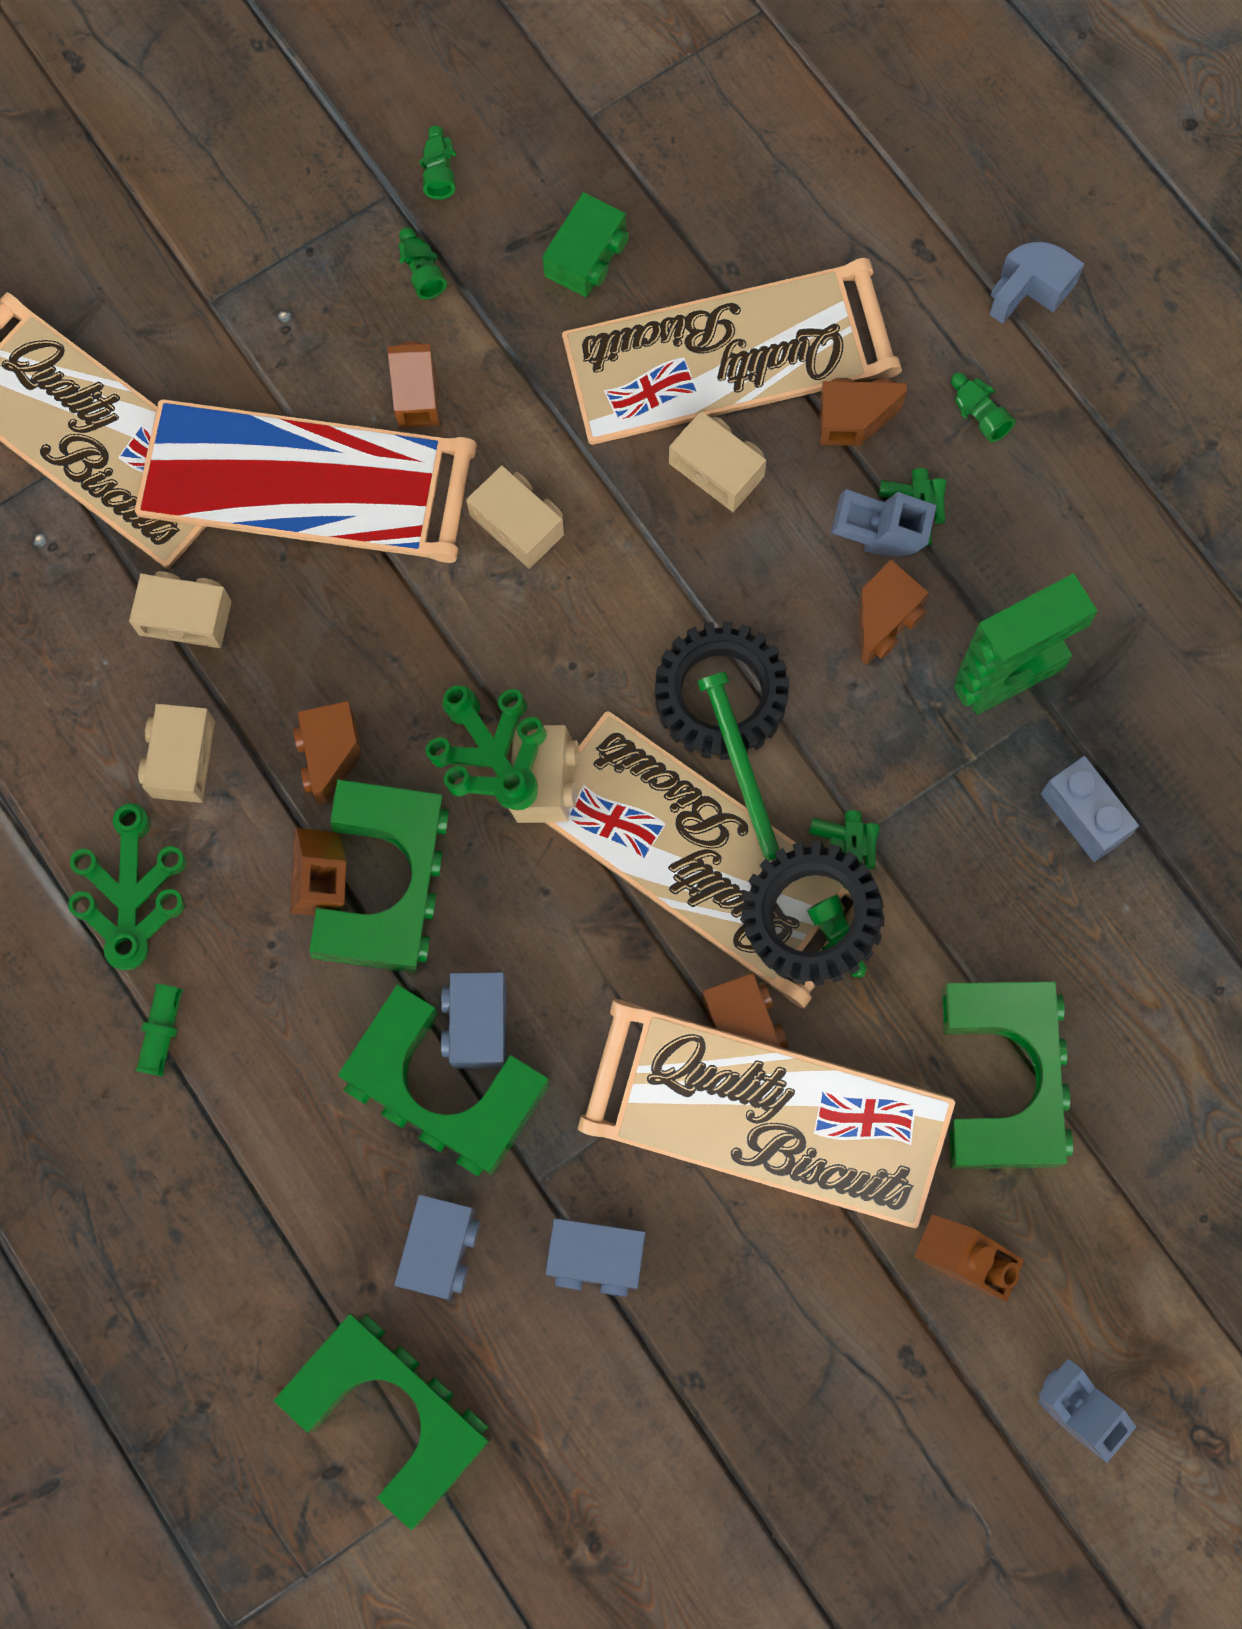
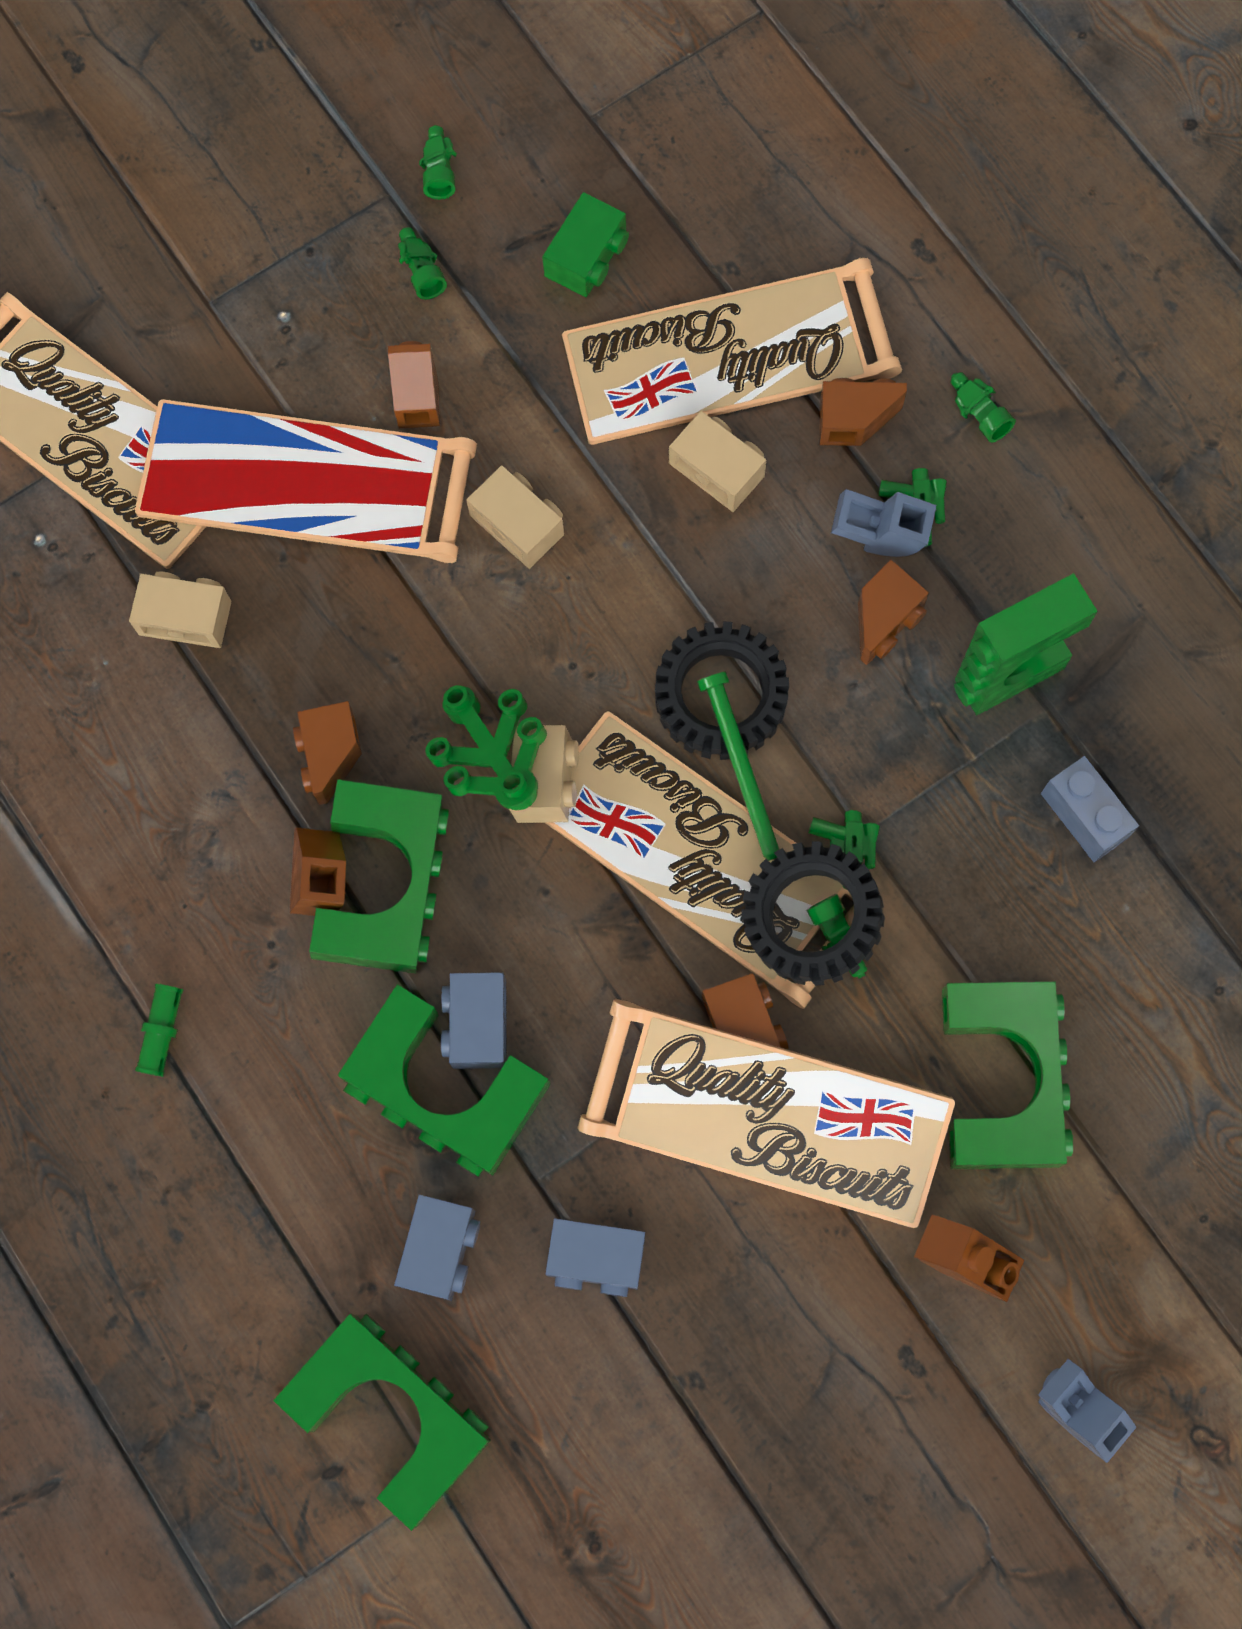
(129, 892): green plant -> none
(177, 753): tan brick -> none
(1038, 271): sand blue brick -> none

